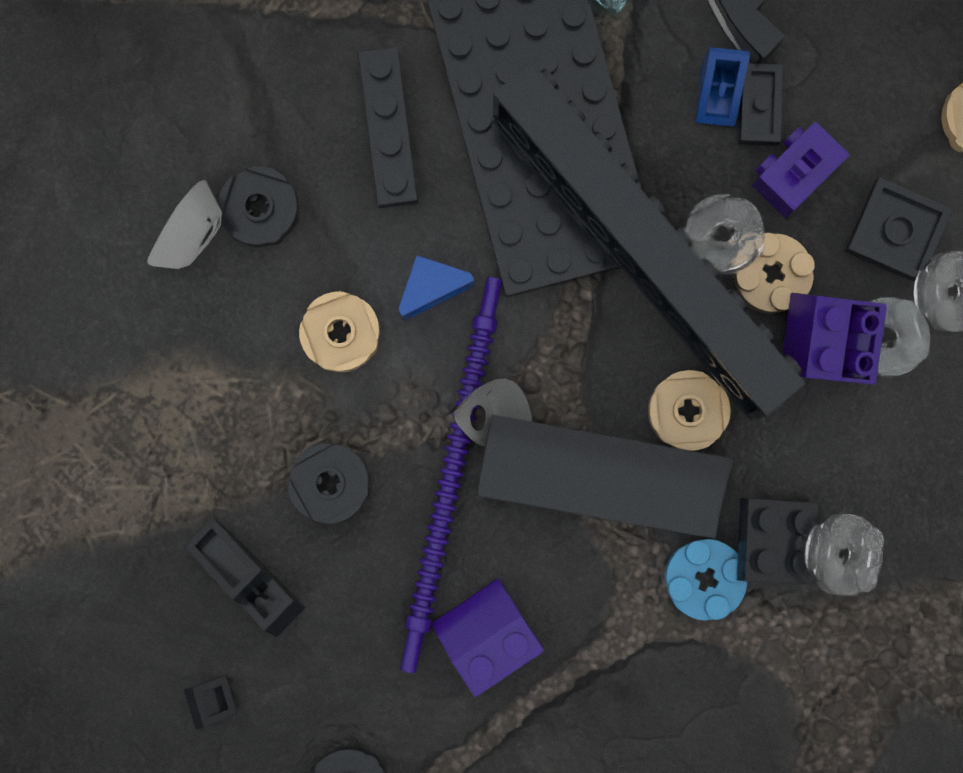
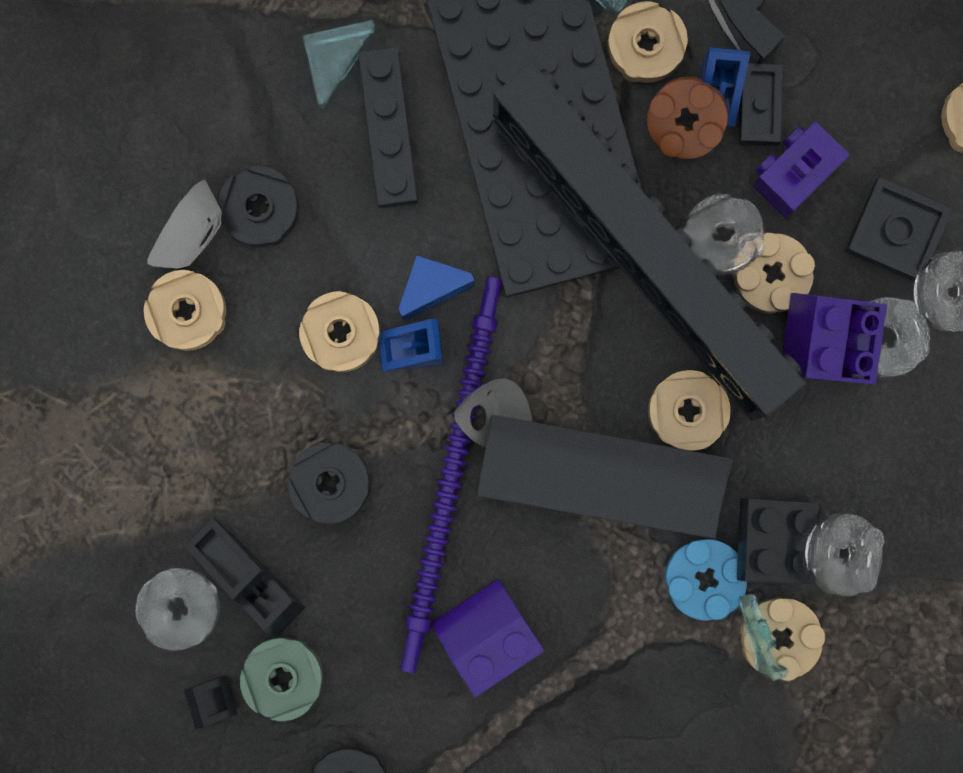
(158, 621): none -> clear plate
(165, 300): none -> tan plate
(271, 699): none -> sand green plate
(333, 54): none -> clear light blue tile
(411, 346): none -> blue slope
(656, 22): none -> tan plate
(699, 98): none -> dark orange plate
(760, 639): none -> clear light blue tile
(805, 635): none -> tan plate

